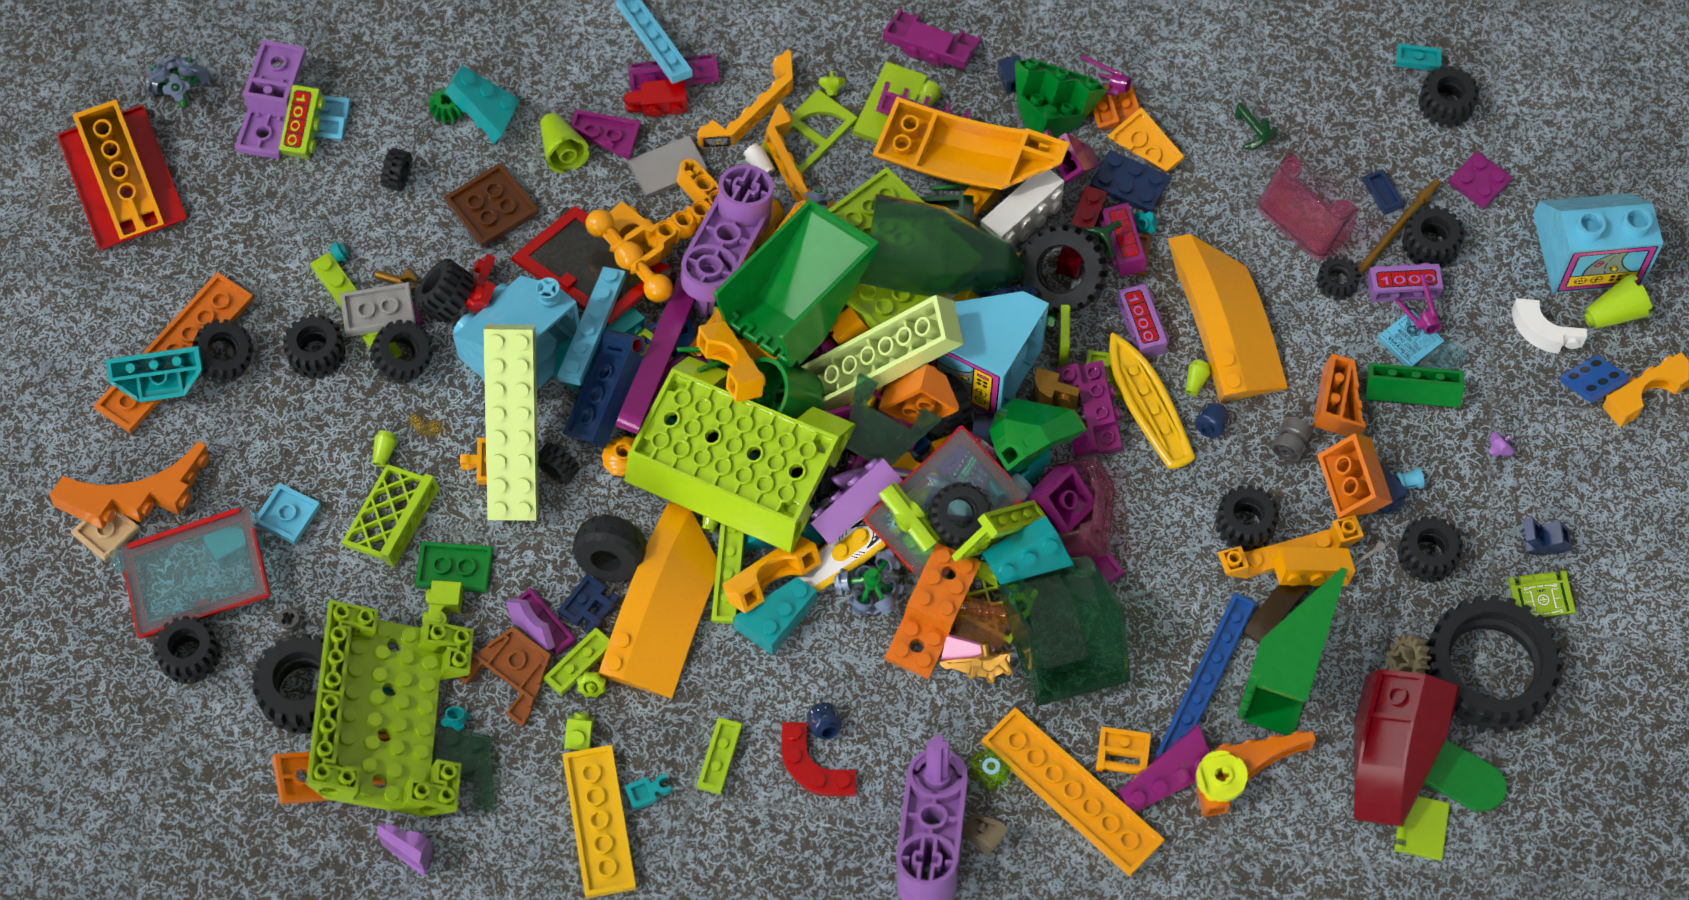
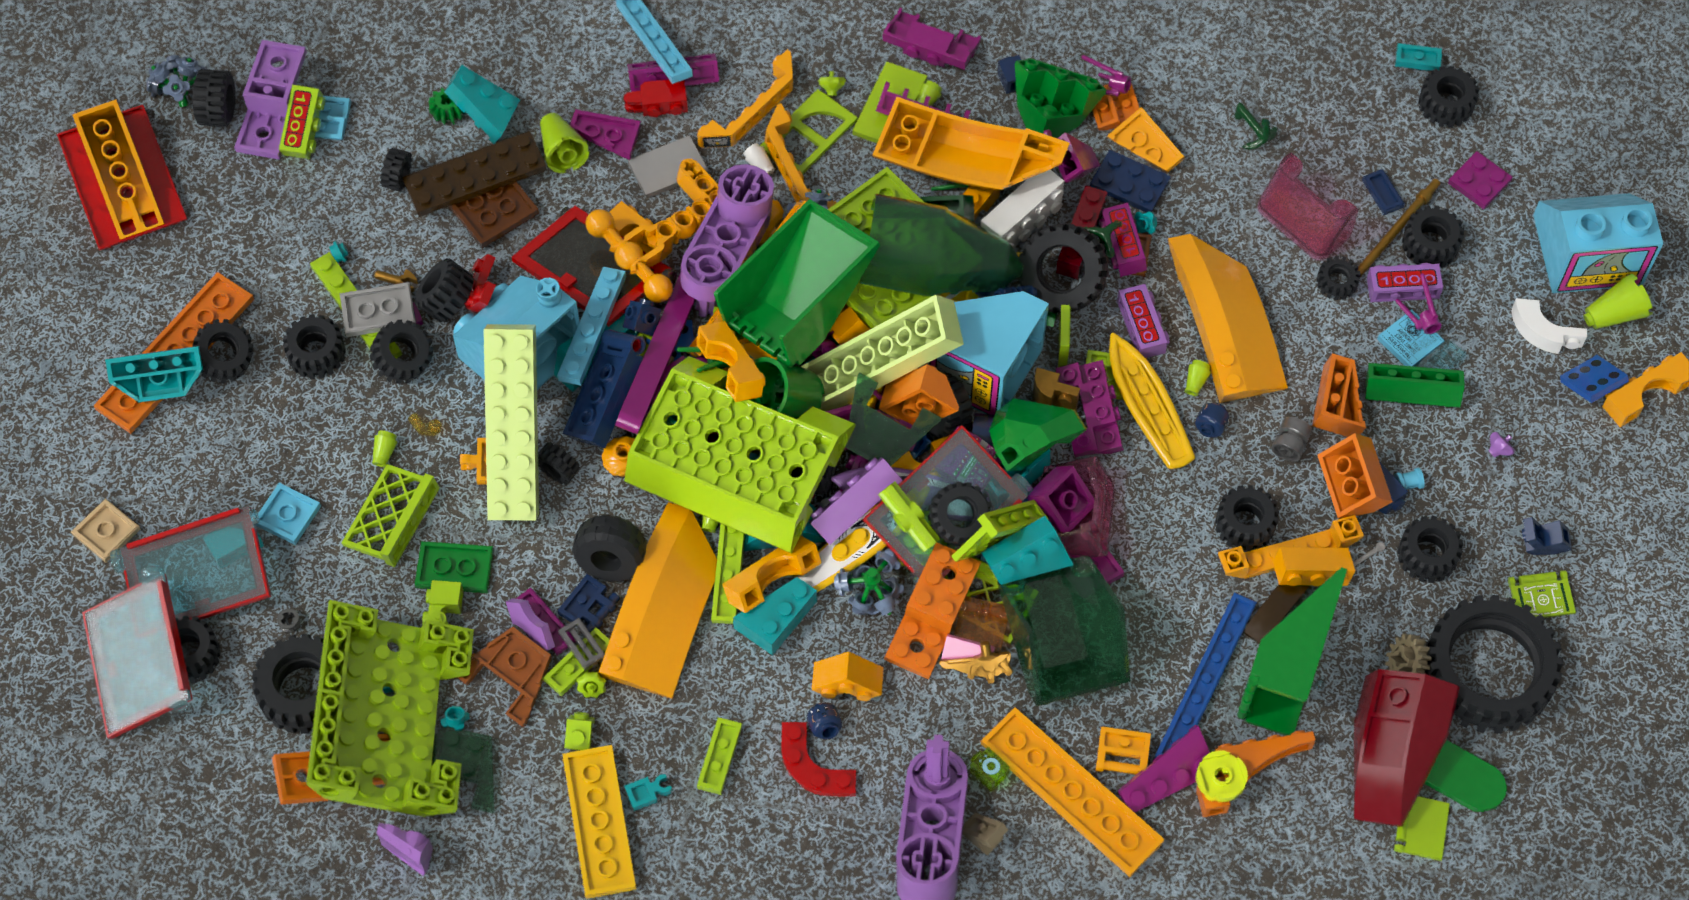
(134, 499): orange arch -> none
(137, 654): none -> clear light blue door
(213, 97): none -> black tyre
(474, 173): none -> dark brown plate
(593, 660): none -> flat silver tile
(642, 317): none -> dark blue brick
(847, 675): none -> light orange brick

